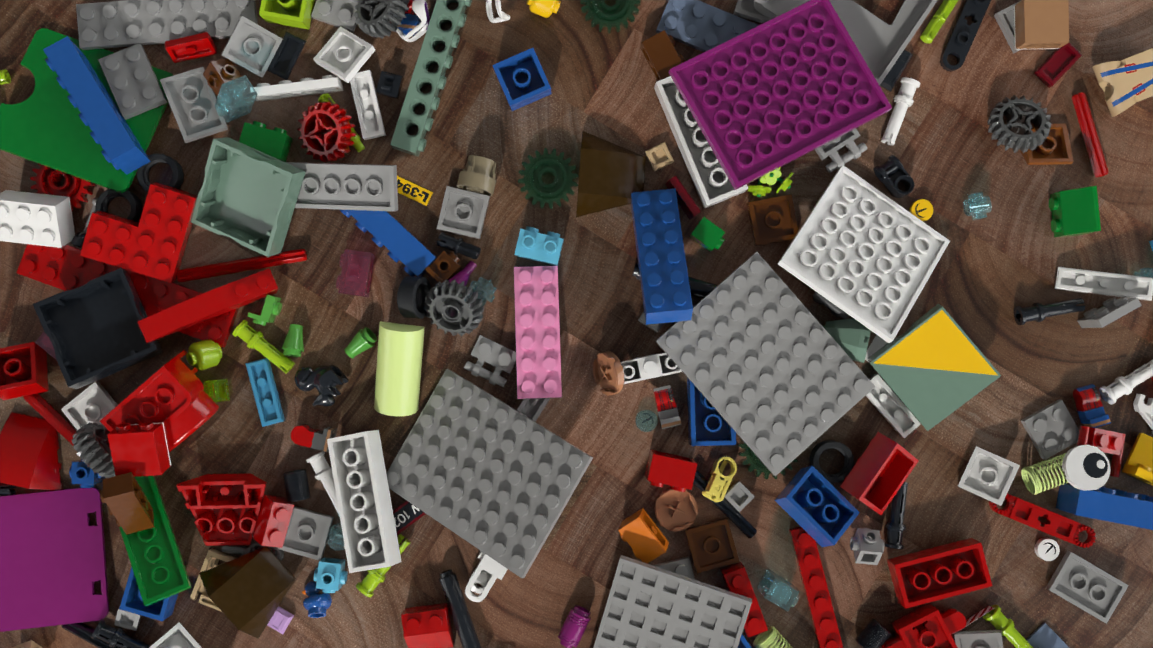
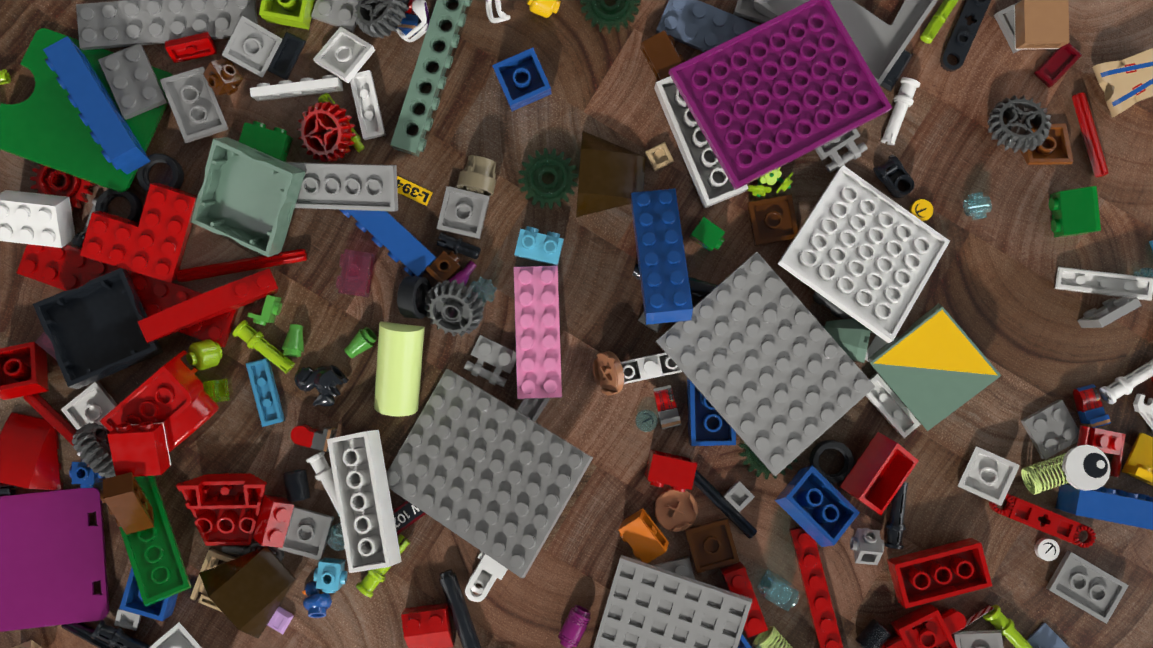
(235, 99): clear light blue brick -> none
(389, 84): black tile -> none
(683, 198): dark red tile -> none
(718, 483): light yellow piece -> none
(1039, 312): black pin -> none

